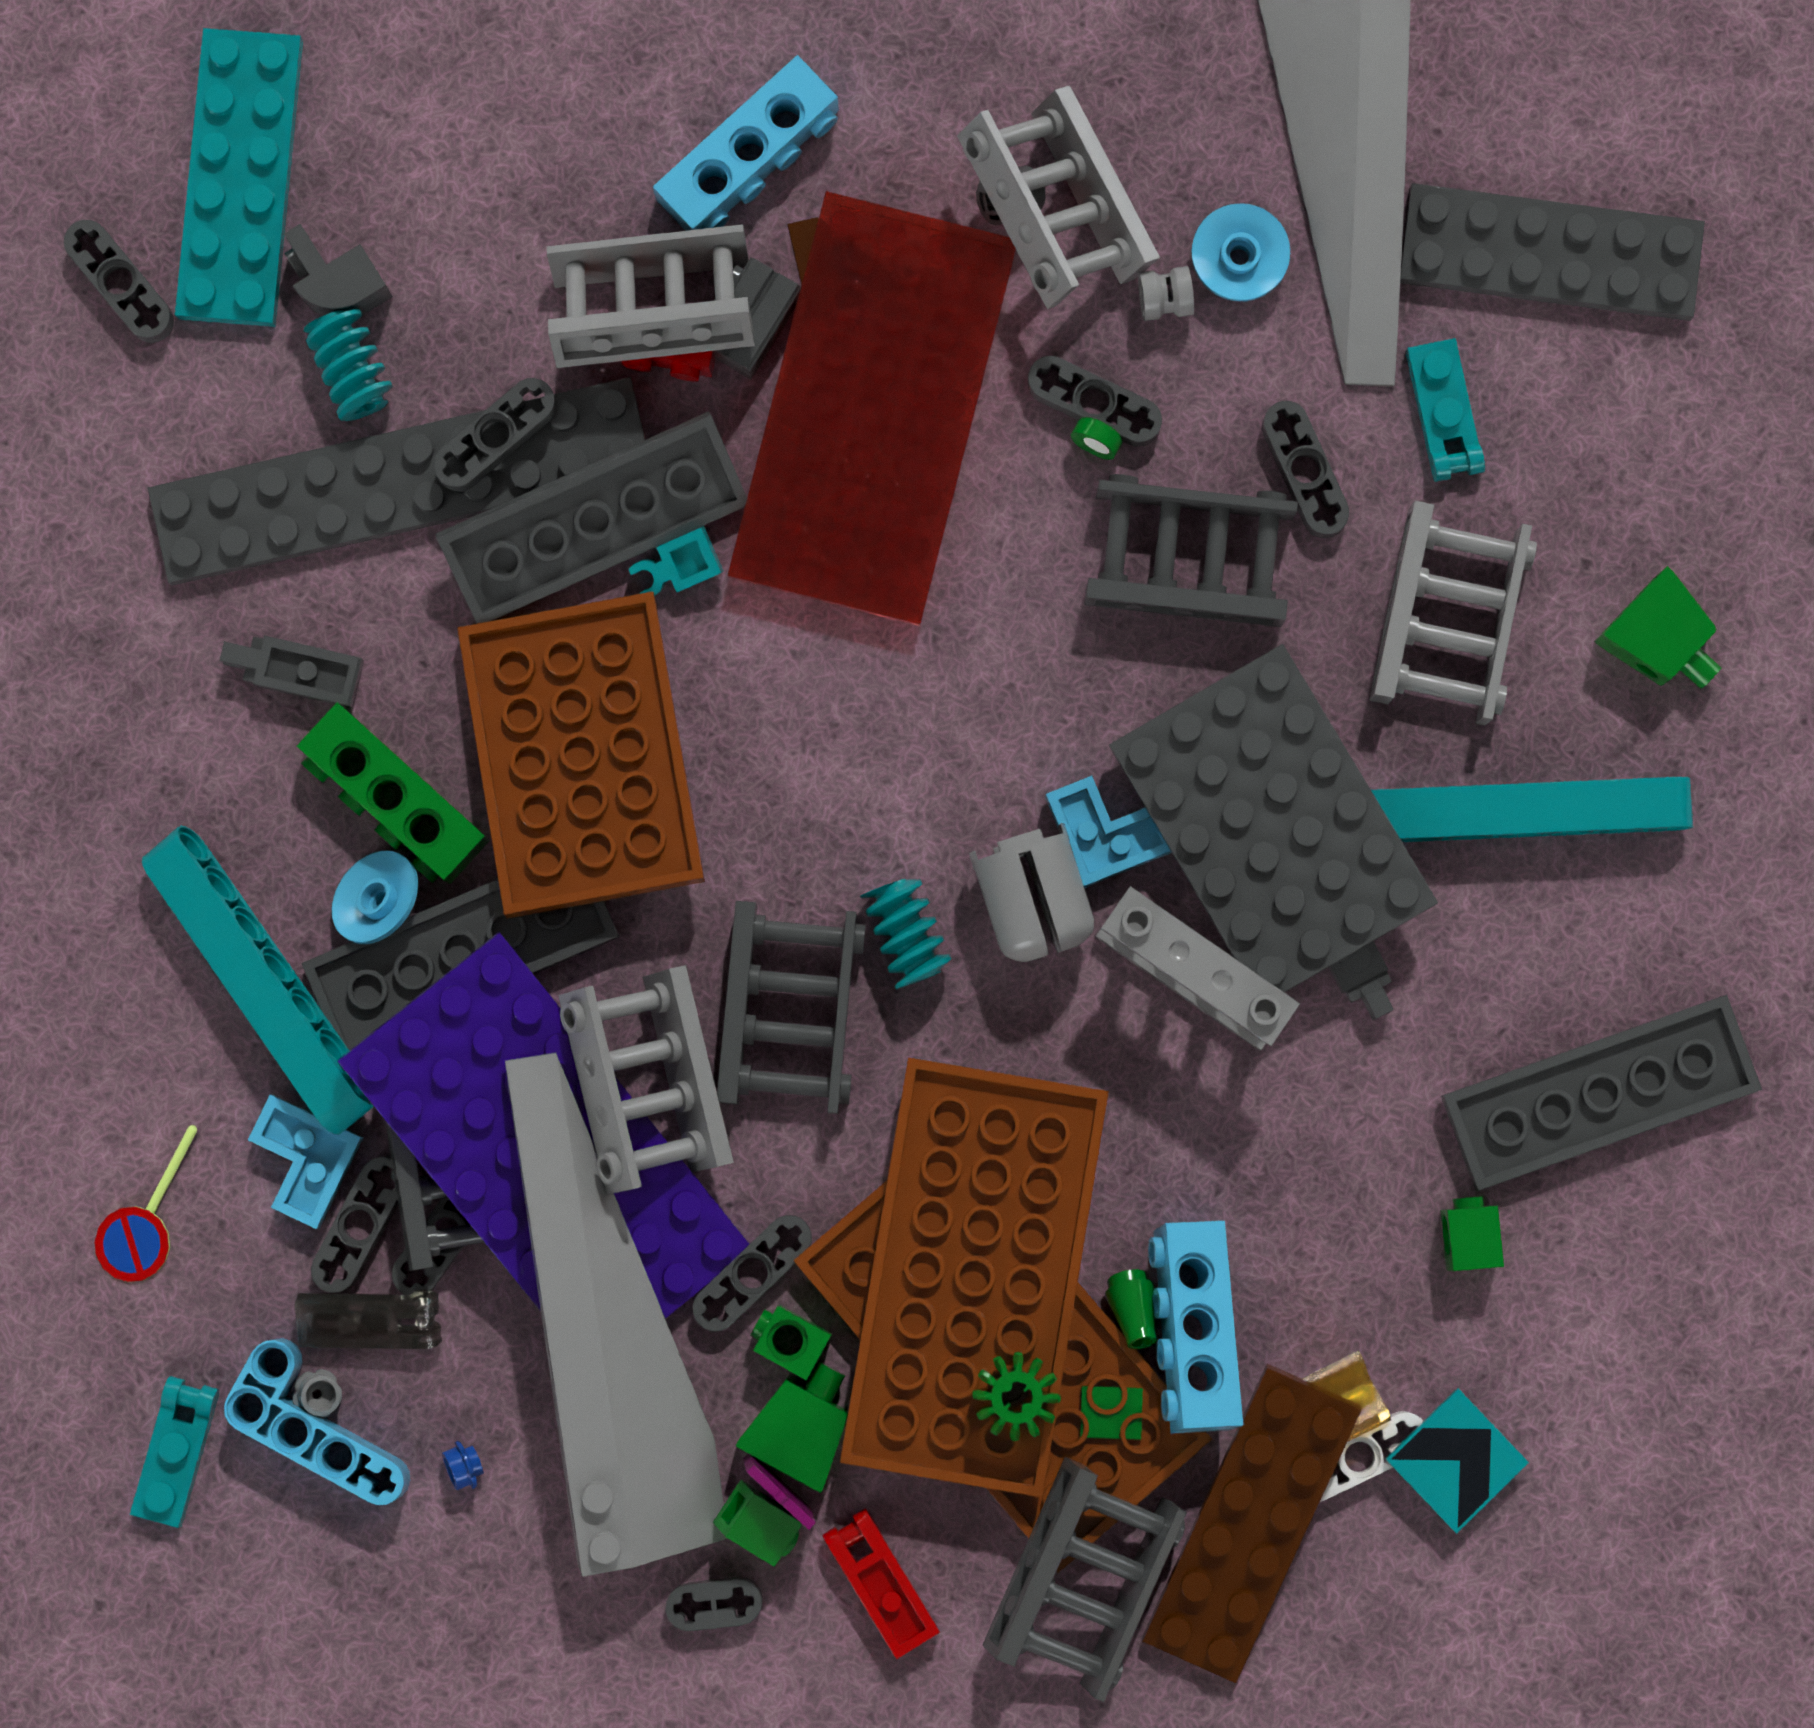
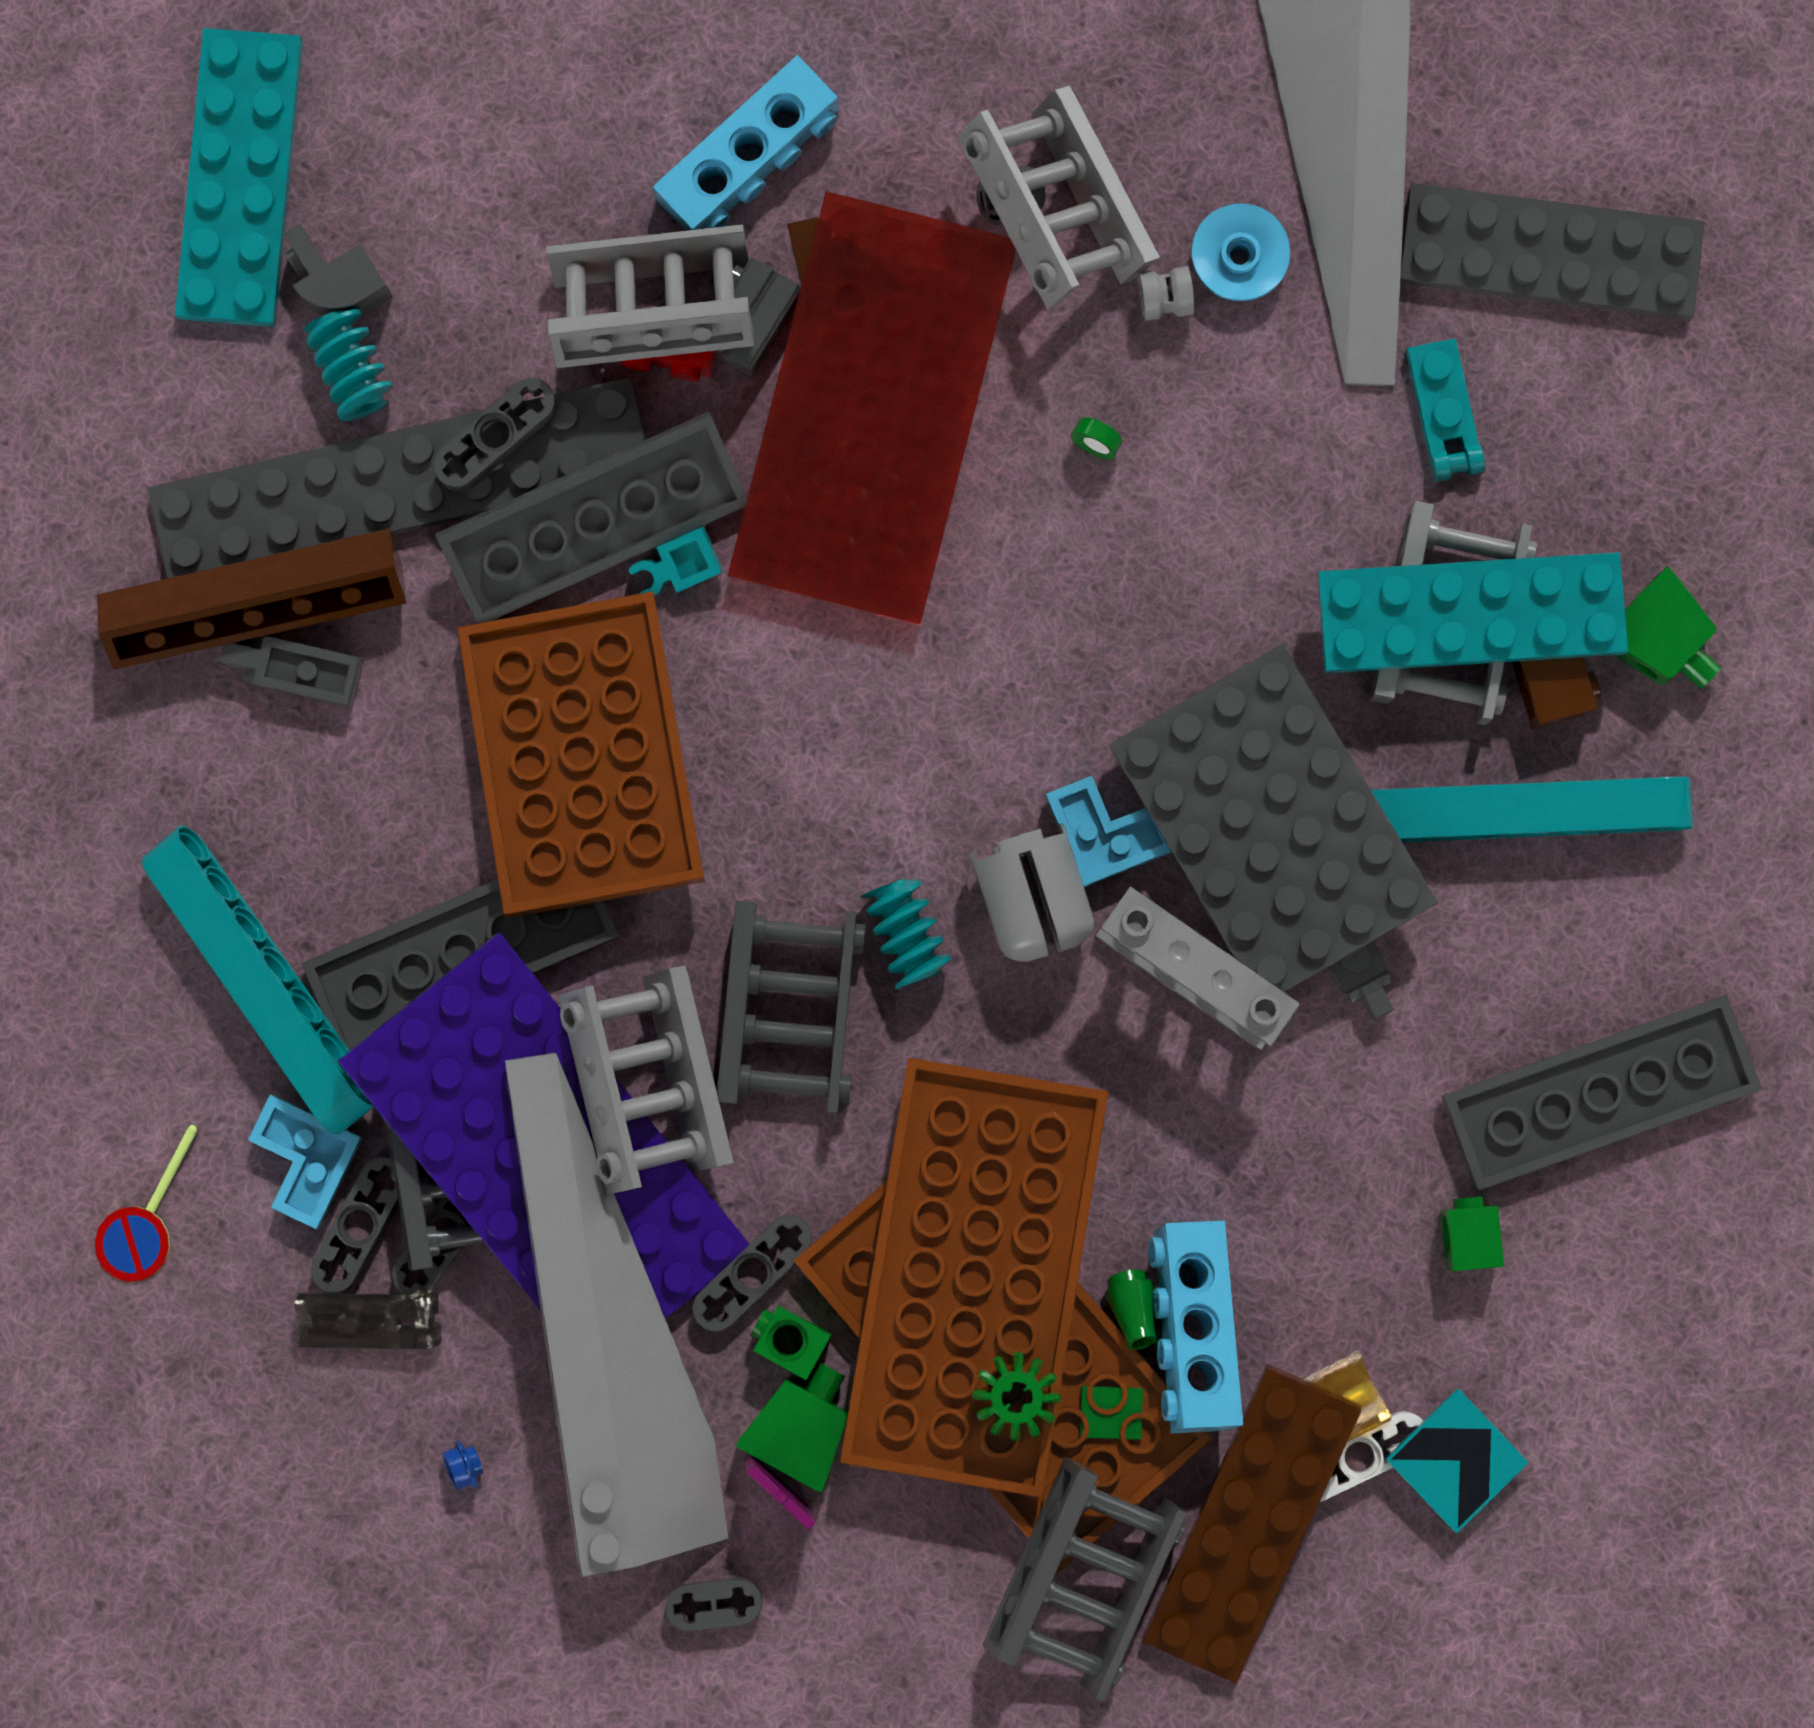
(107, 246): dark grey beam -> none
(174, 1453): teal plate -> none
(250, 599): none -> reddish brown brick
(321, 1432): medium azure beam -> none
(330, 1393): light grey plate -> none
(342, 734): green brick -> none
(374, 897): medium azure dish -> none
(758, 1524): green brick -> none
(882, 1585): red plate -> none
(1056, 395): dark grey beam -> none
(1161, 591): dark grey fence -> none
(1331, 497): dark grey beam -> none
(1472, 612): none -> teal plate
(1556, 690): none -> reddish brown brick

